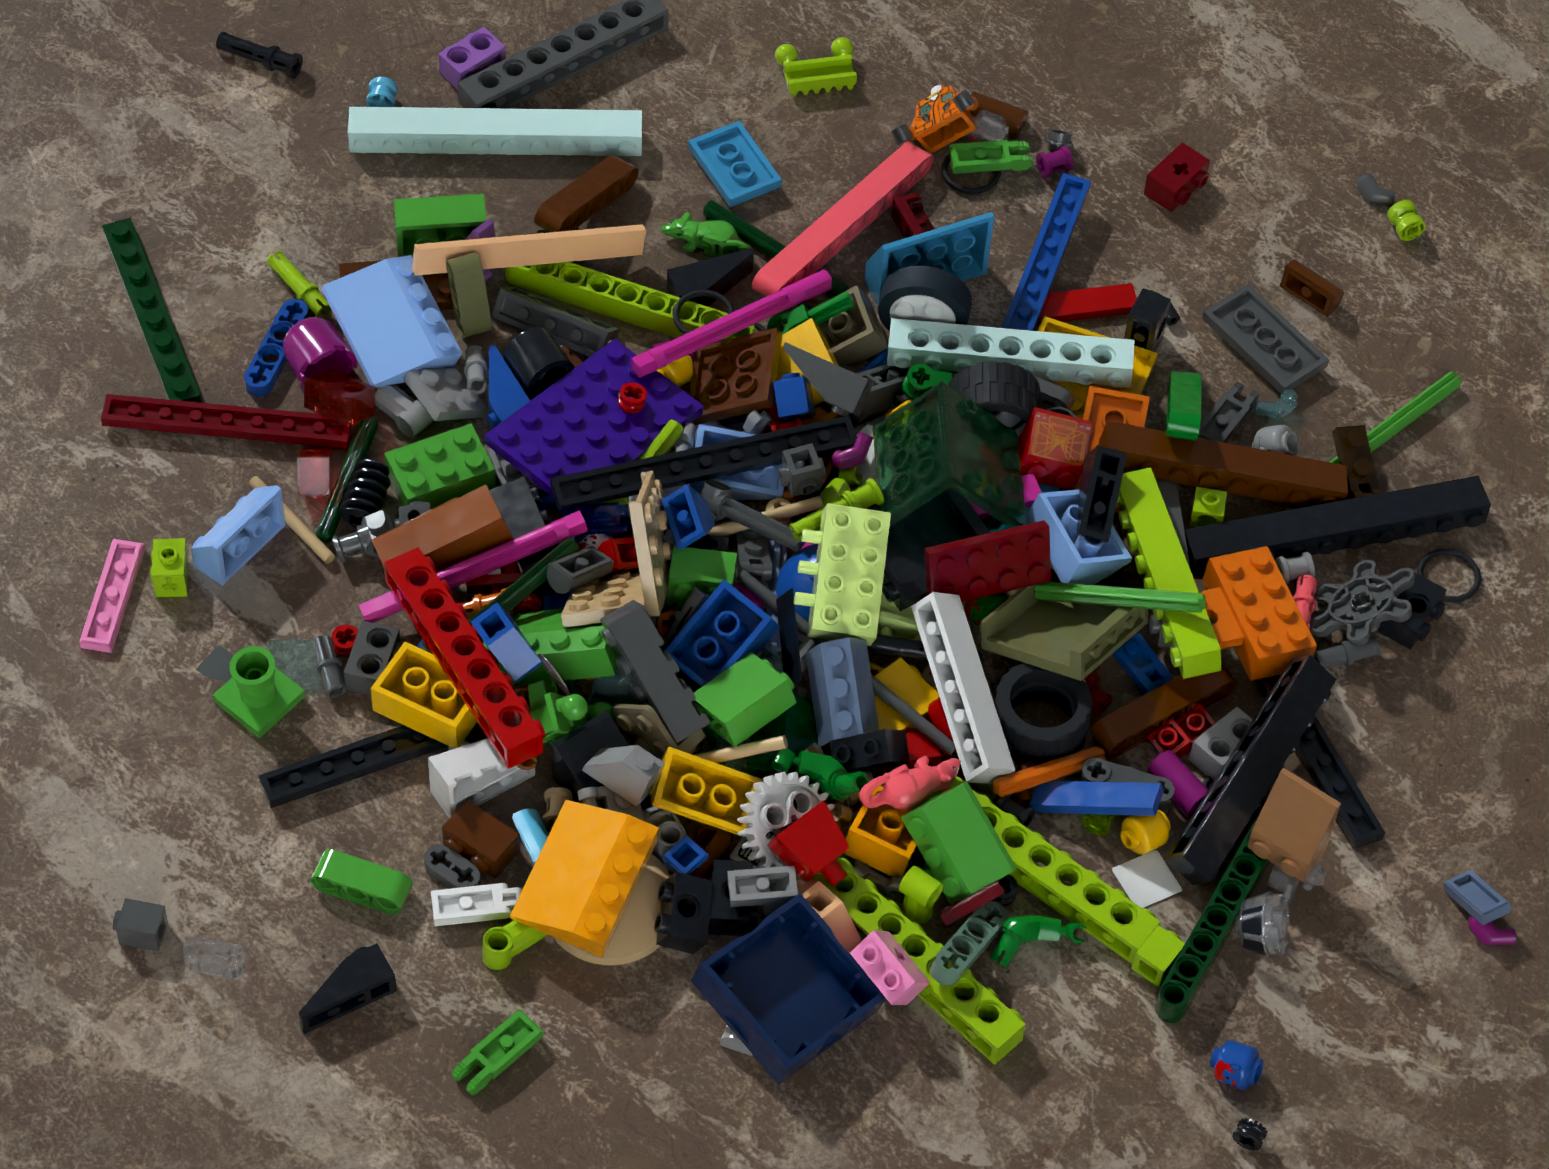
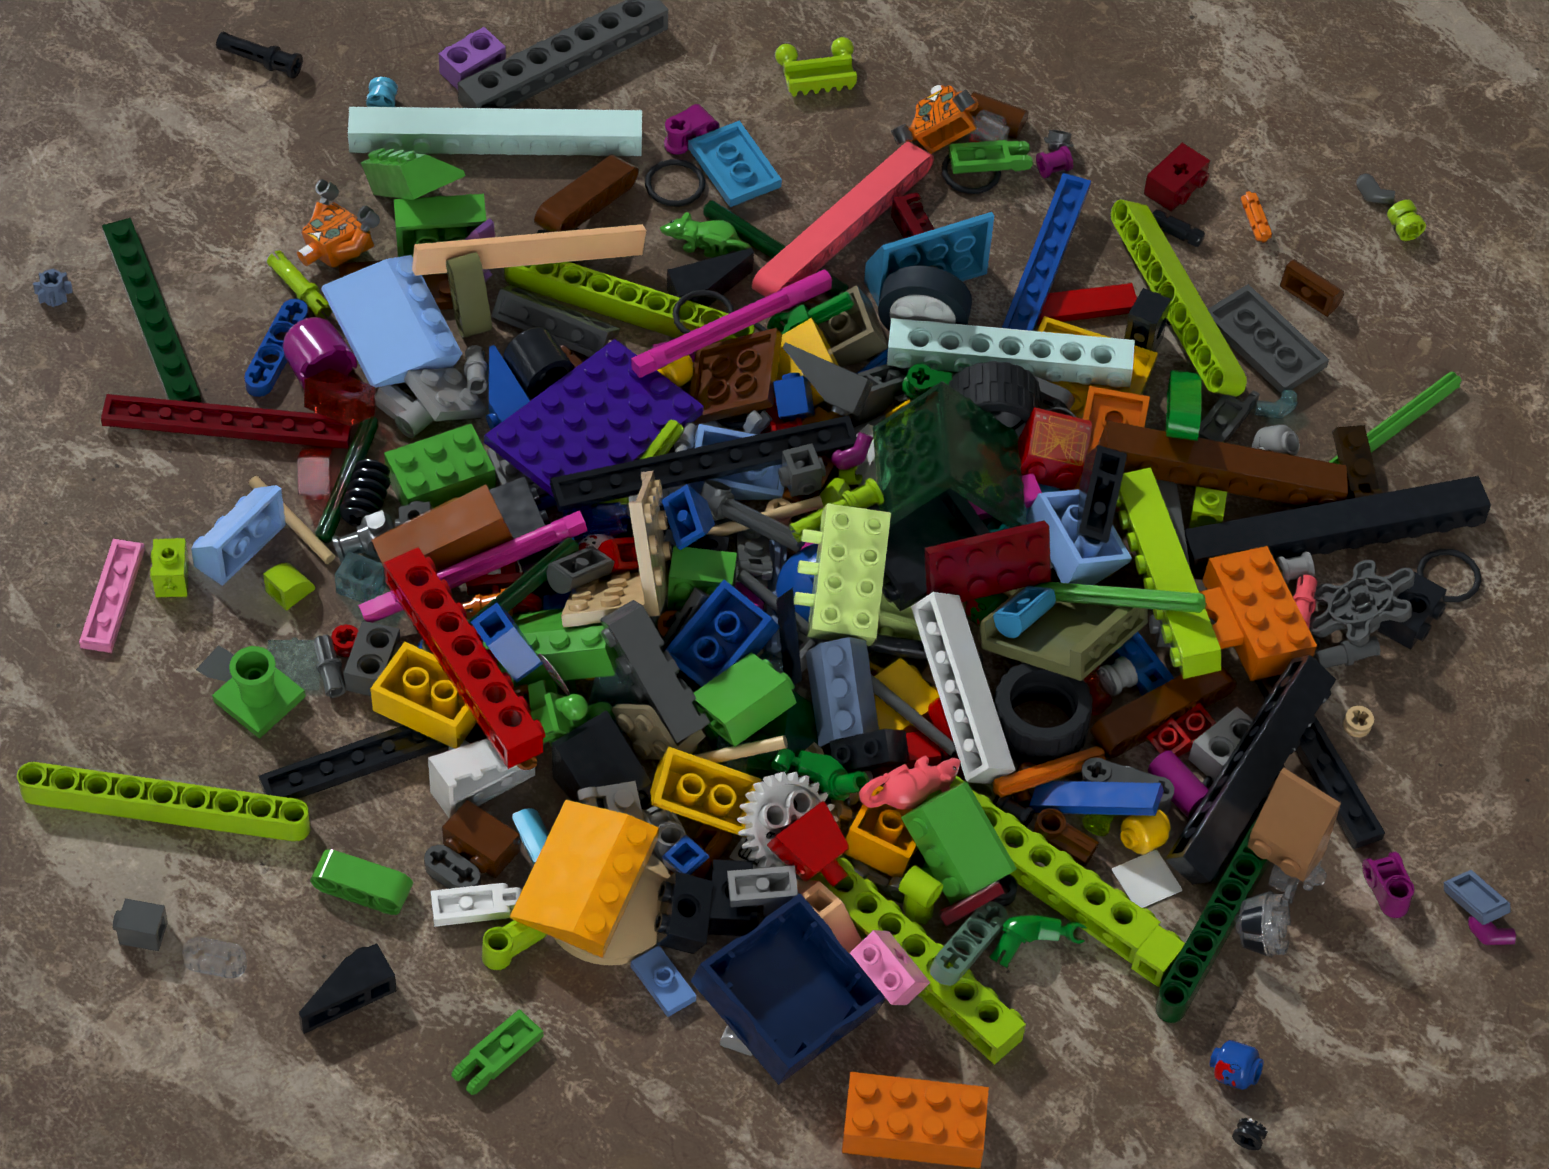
(52, 287): none -> sand blue gear
(176, 811): none -> lime beam
(286, 585): none -> lime brick
(334, 232): none -> orange torso
(359, 567): none -> clear light blue brick
(407, 173): none -> bright green slope
(554, 801): tan bush -> none
(626, 771): light grey slope -> none
(630, 404): red bush -> none
(657, 198): none -> black piece
(663, 981): none -> medium blue plate
(686, 126): none -> magenta piece
(915, 1120): none -> orange brick
(1023, 610): none -> dark azure brick
(1065, 837): none -> reddish brown piece
(1118, 675): none -> light grey wheel
(1179, 228): none -> black axle
(1186, 310): none -> lime beam
(1256, 217): none -> orange axle
(1357, 730): none -> tan bush
(1386, 879): none -> magenta piece

